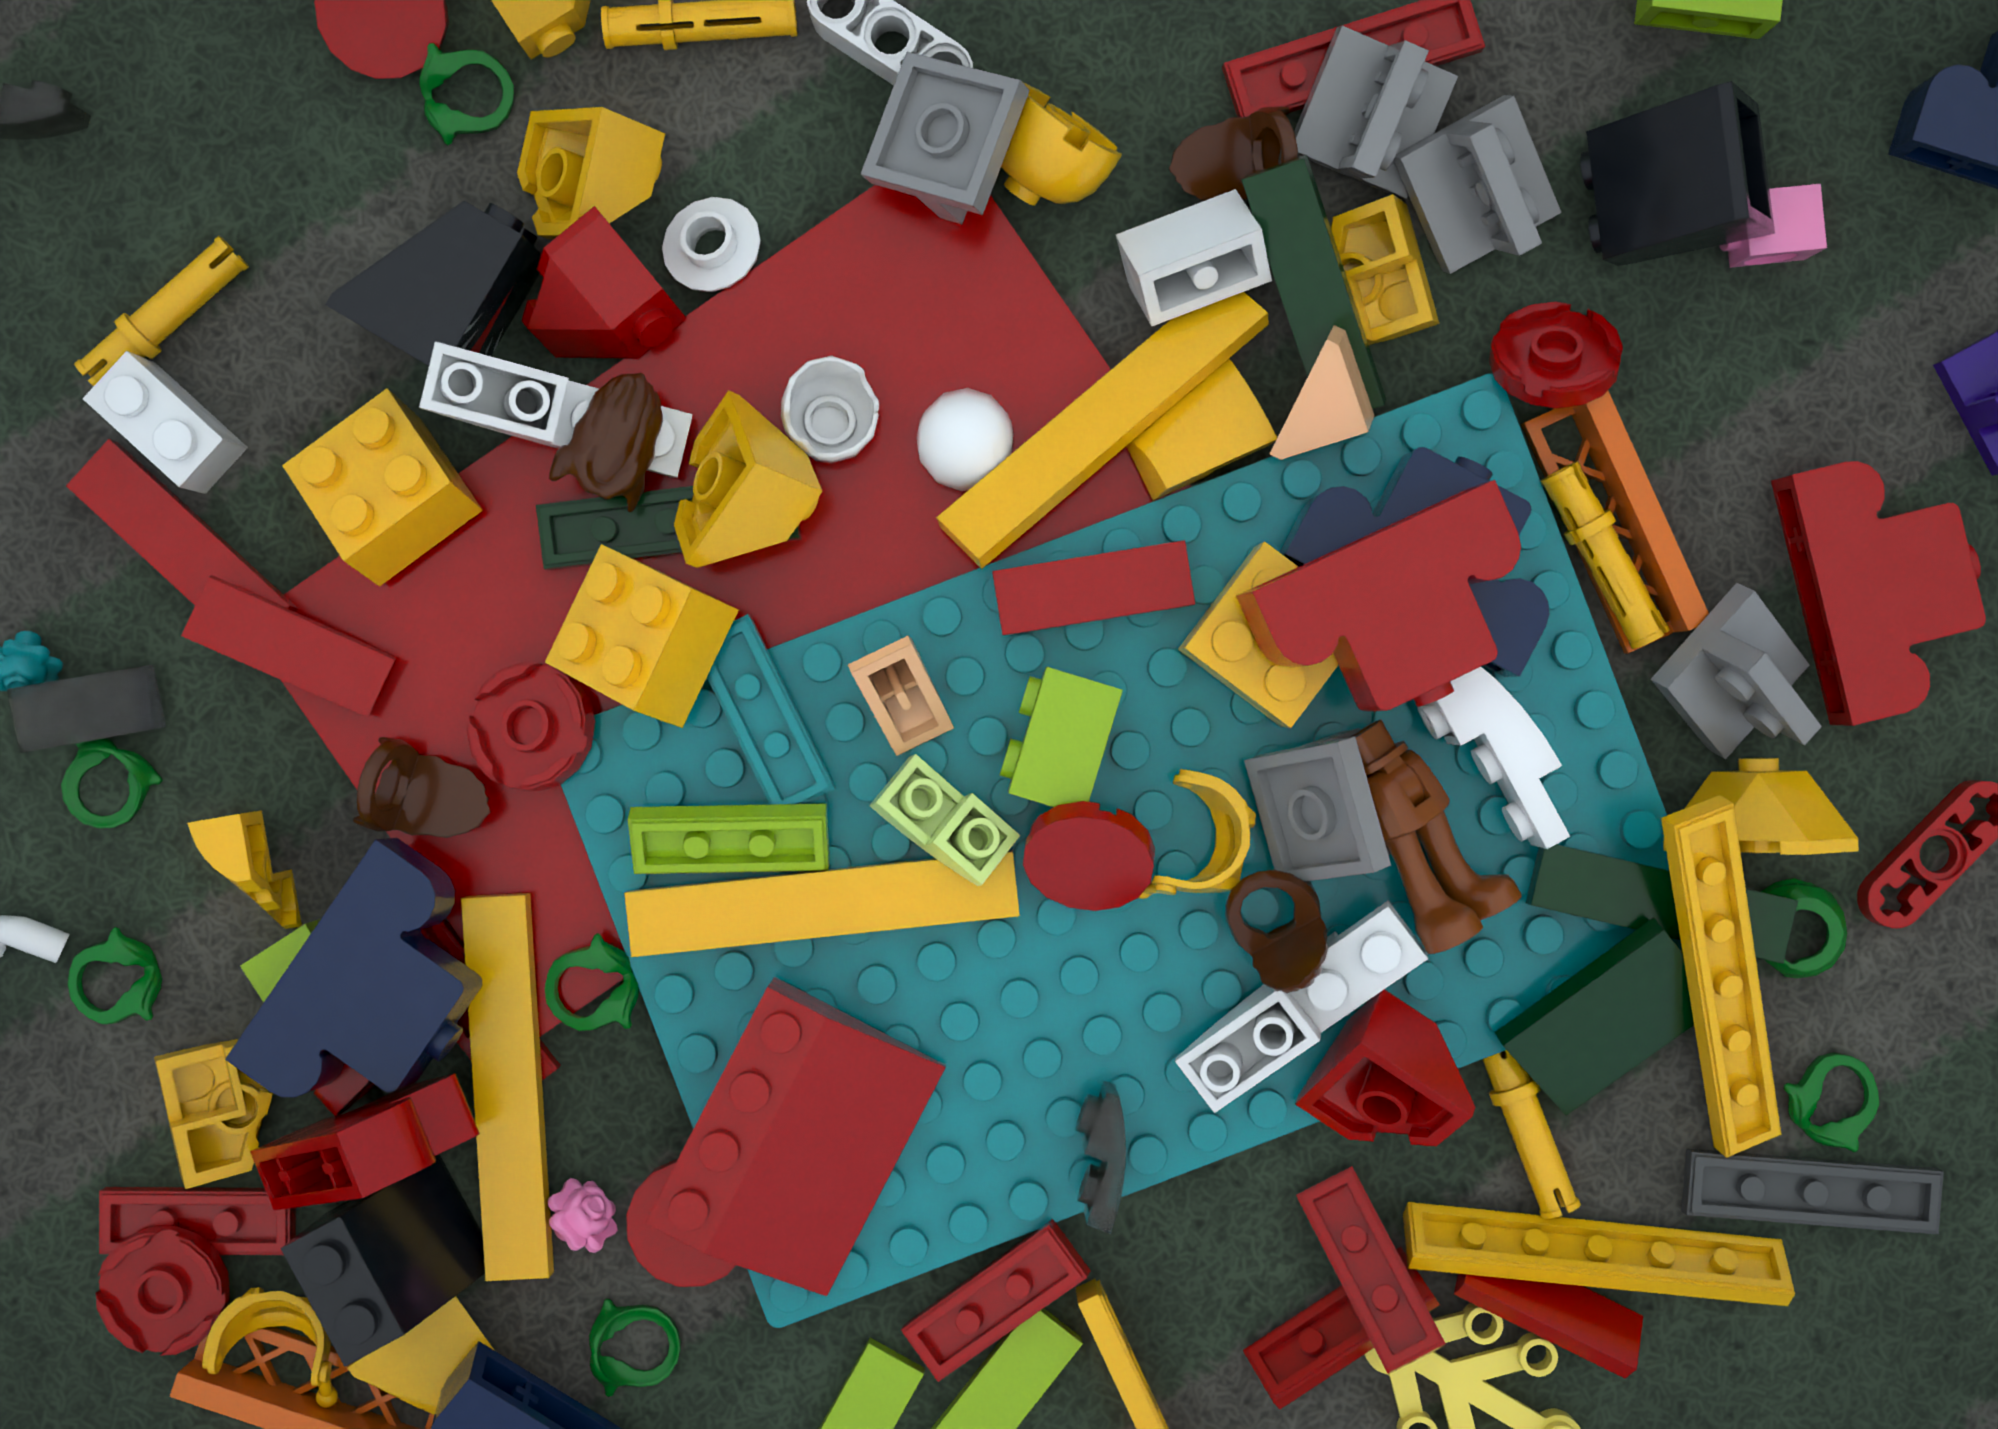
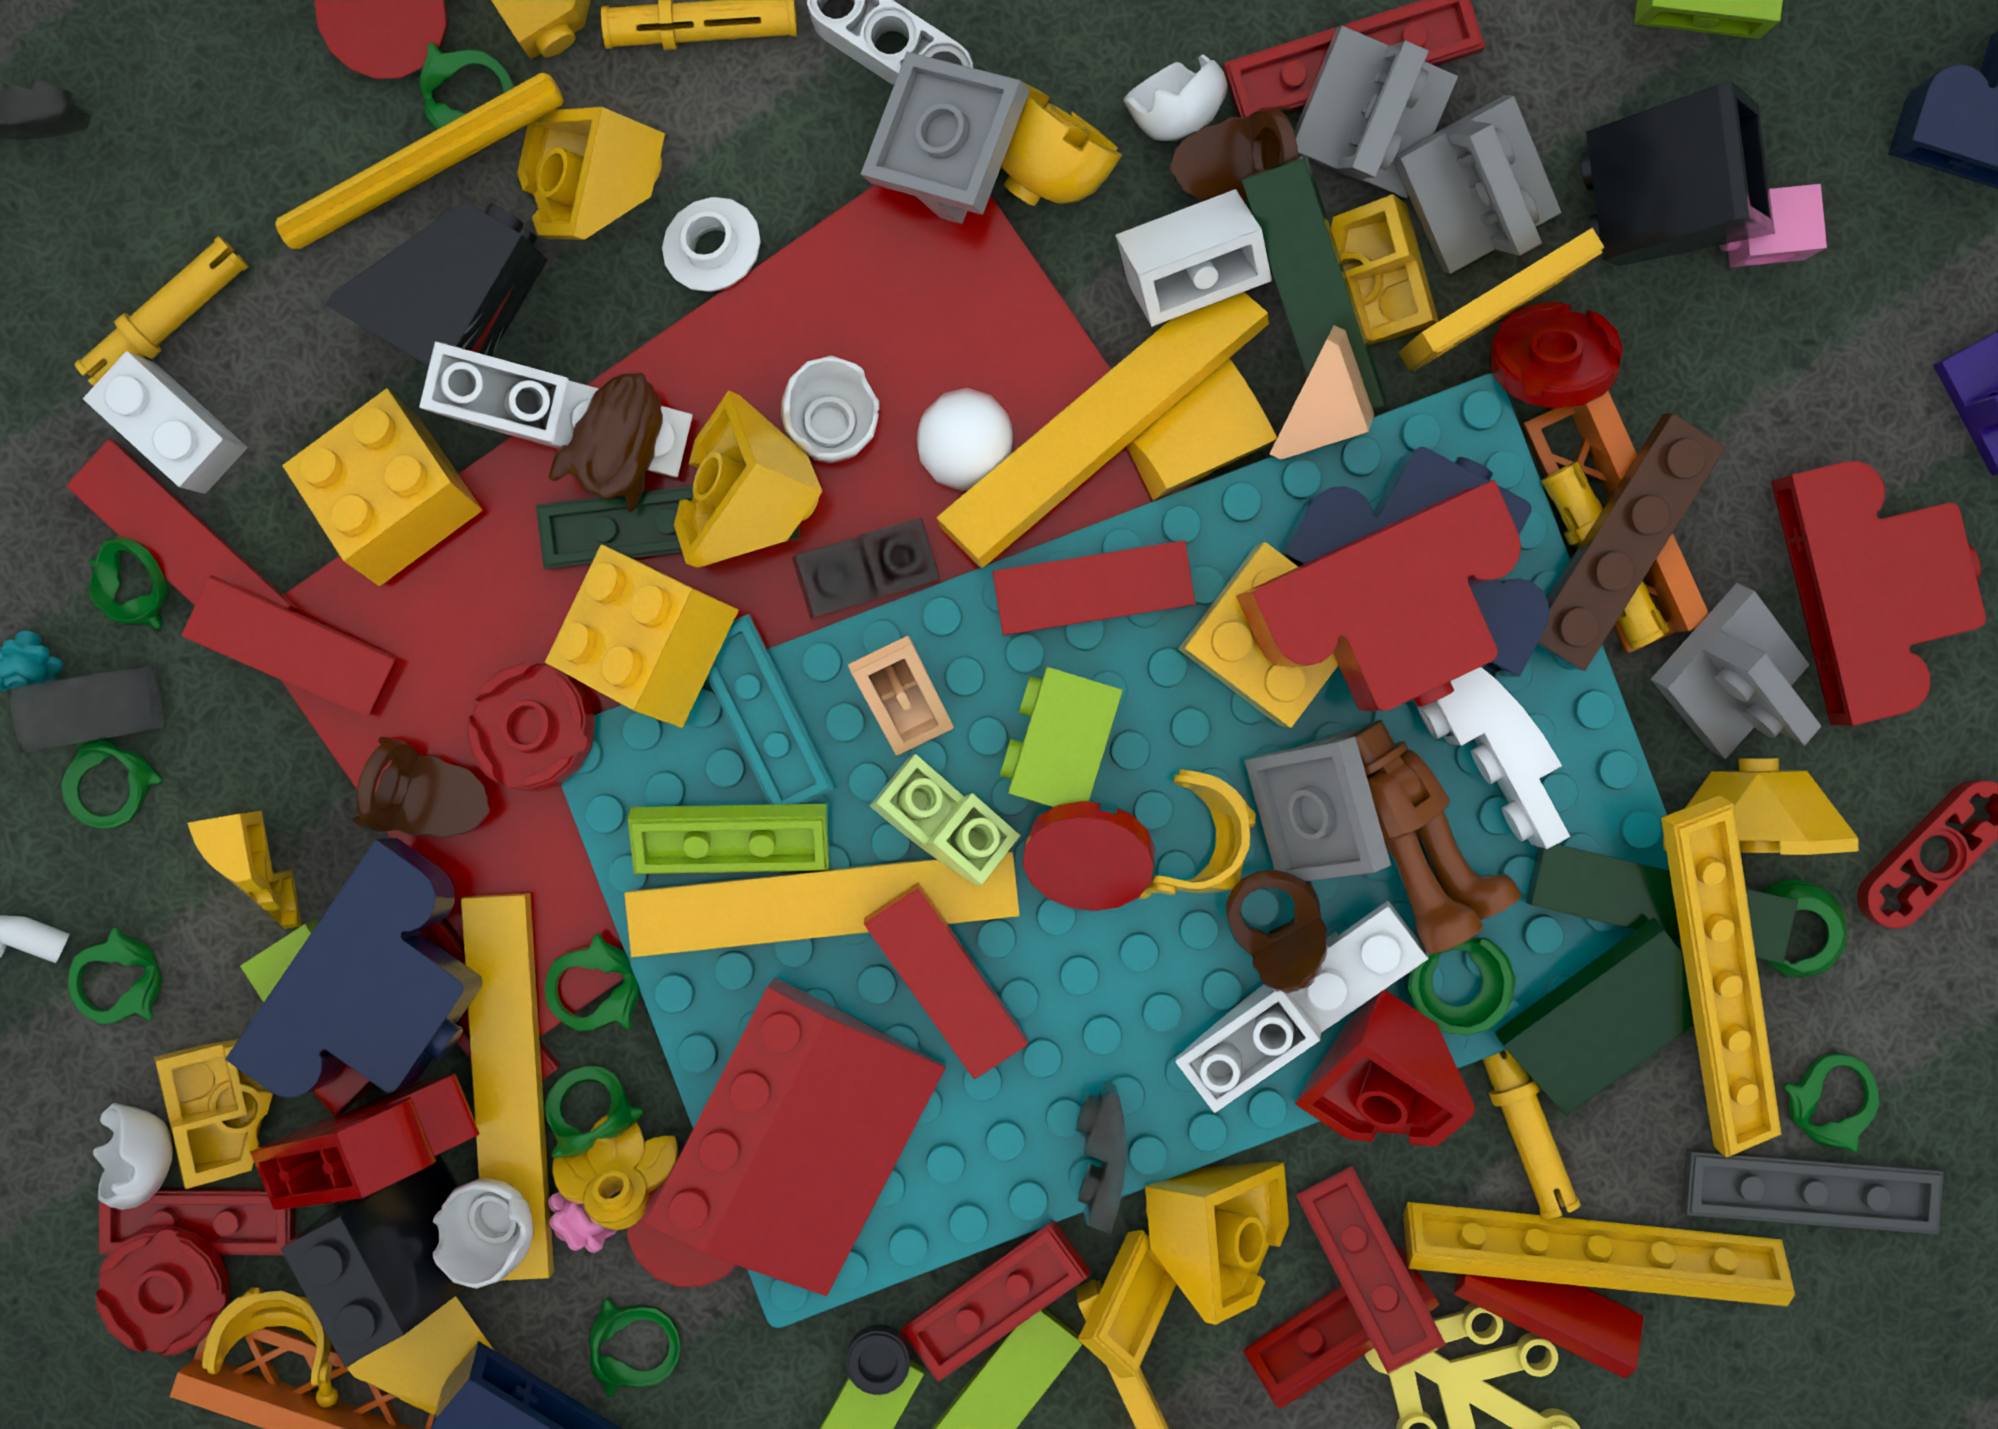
(106, 581): none -> green piece
(134, 1158): none -> white hair
(419, 161): none -> yellow axle
(482, 1232): none -> white hair
(597, 296): red slope -> none
(613, 1166): none -> yellow plate
(620, 1116): none -> green piece
(866, 568): none -> clear smoke slope
(878, 1359): none -> black tile
(945, 981): none -> red tile
(1128, 1307): none -> yellow tile
(1177, 100): none -> white hair
(1215, 1232): none -> yellow slope
(1484, 1009): none -> green piece
(1501, 300): none -> yellow tile
(1627, 539): none -> reddish brown plate

